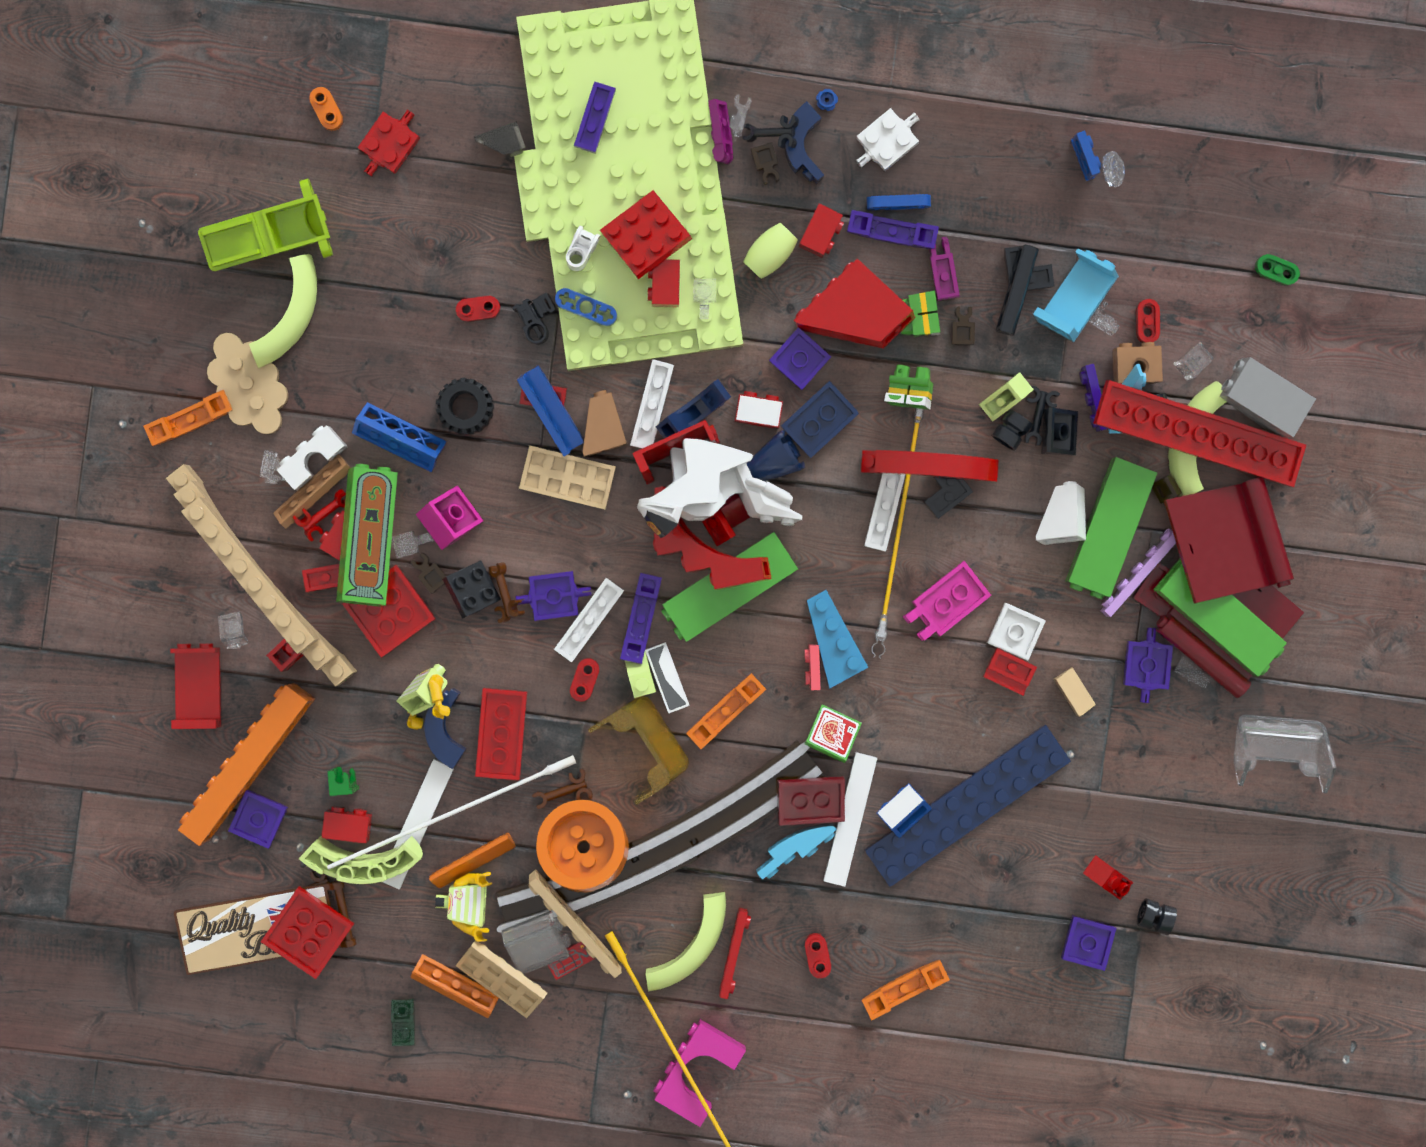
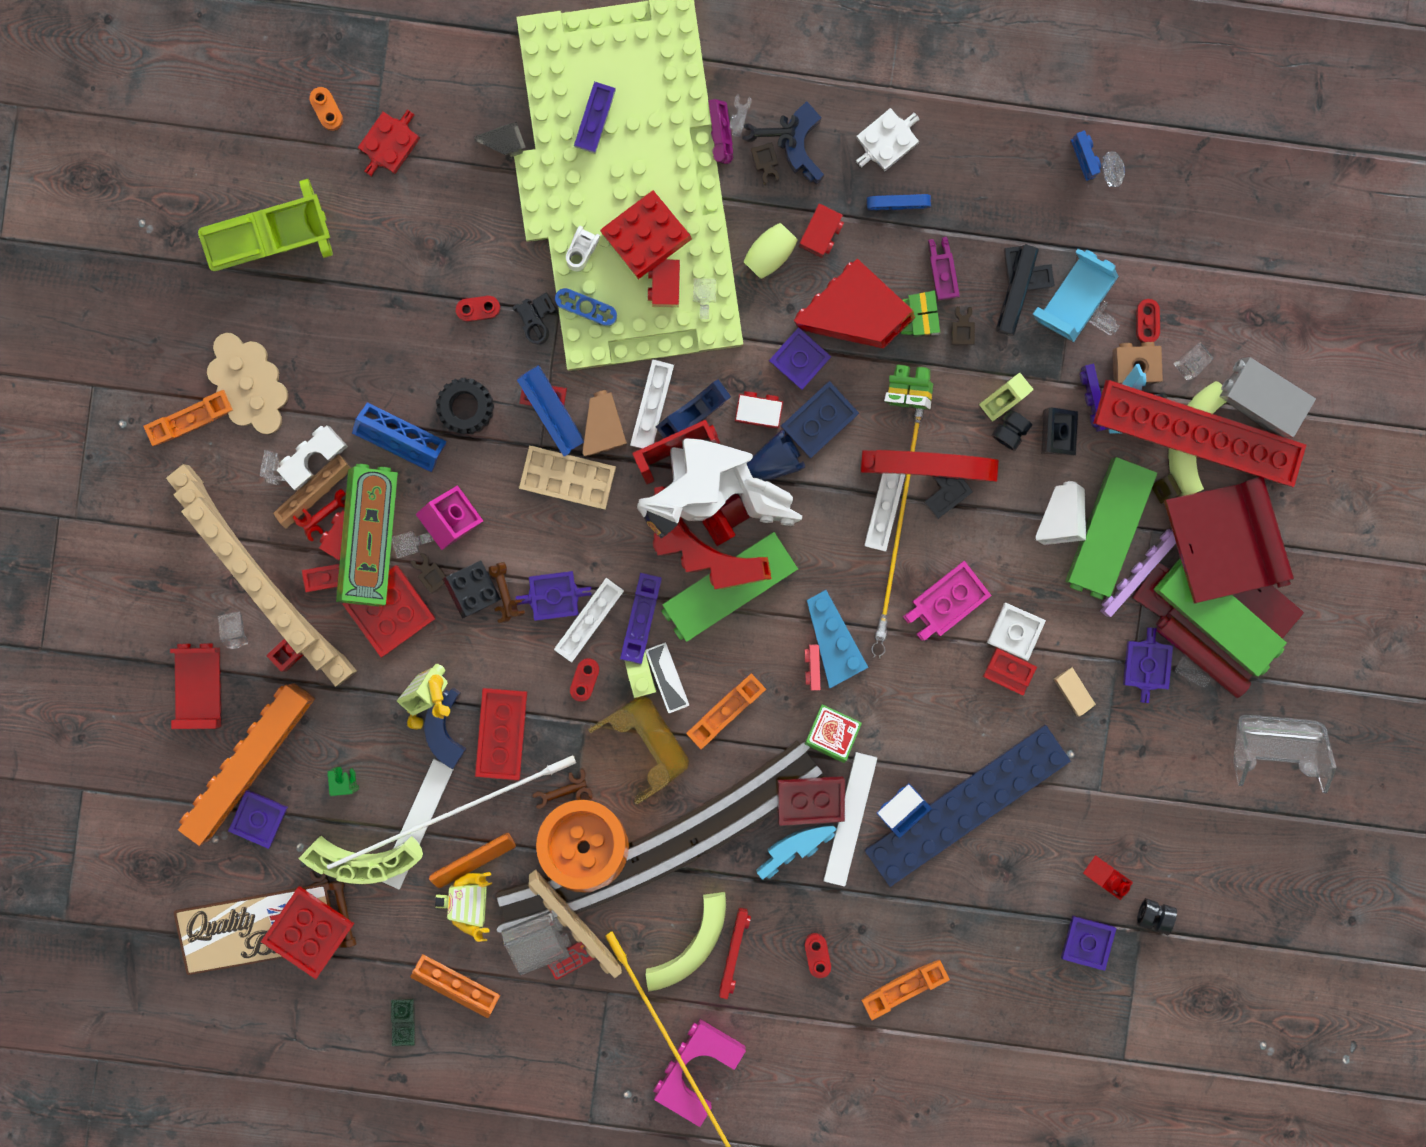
(296, 317): yellowish green brick -> none
(347, 825): red brick -> none
(501, 979): tan plate -> none
(822, 95): blue plate -> none
(892, 231): dark purple slope -> none
(1042, 398): black bar -> none
(1276, 269): green plate -> none

